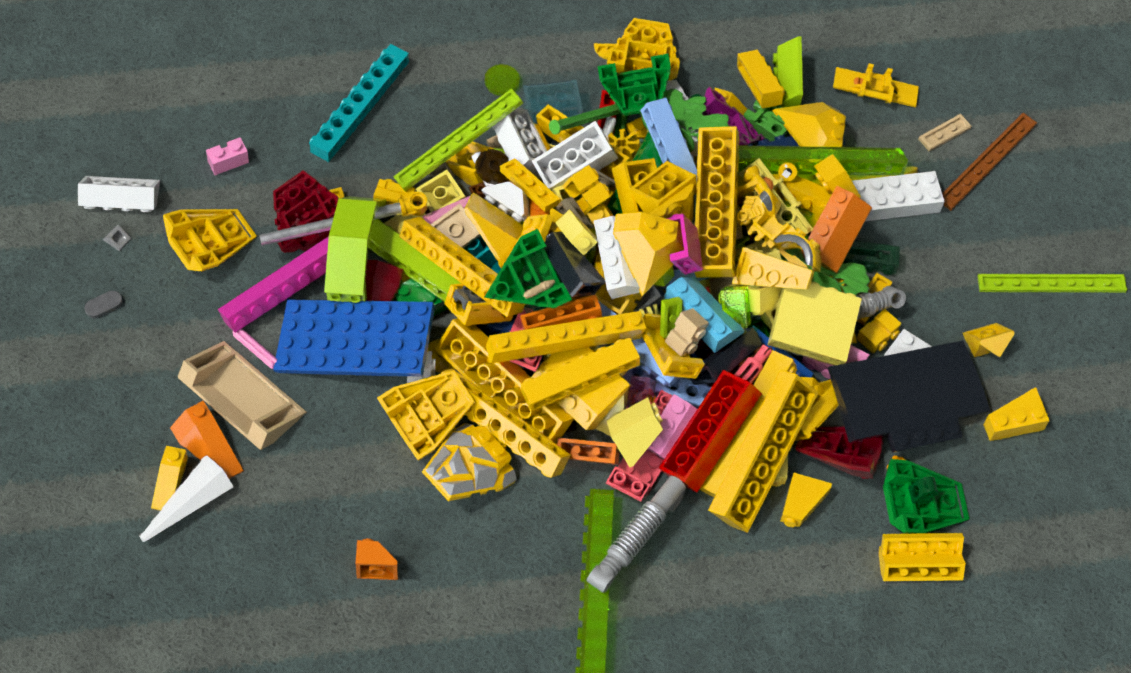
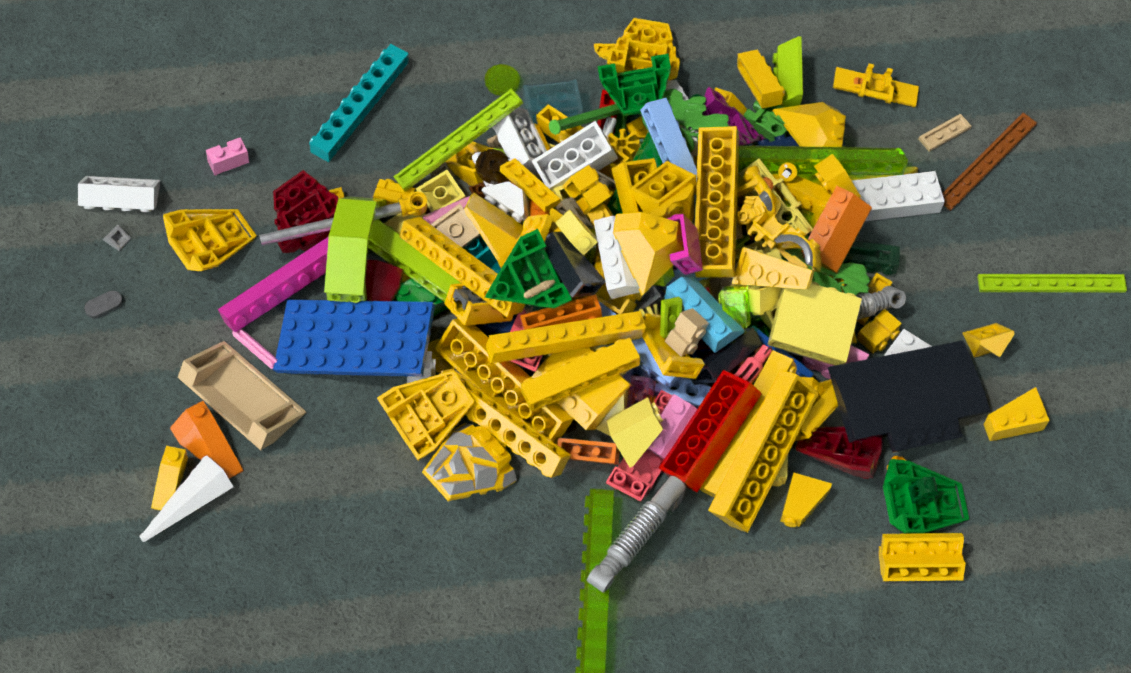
(374, 561): orange slope -> none

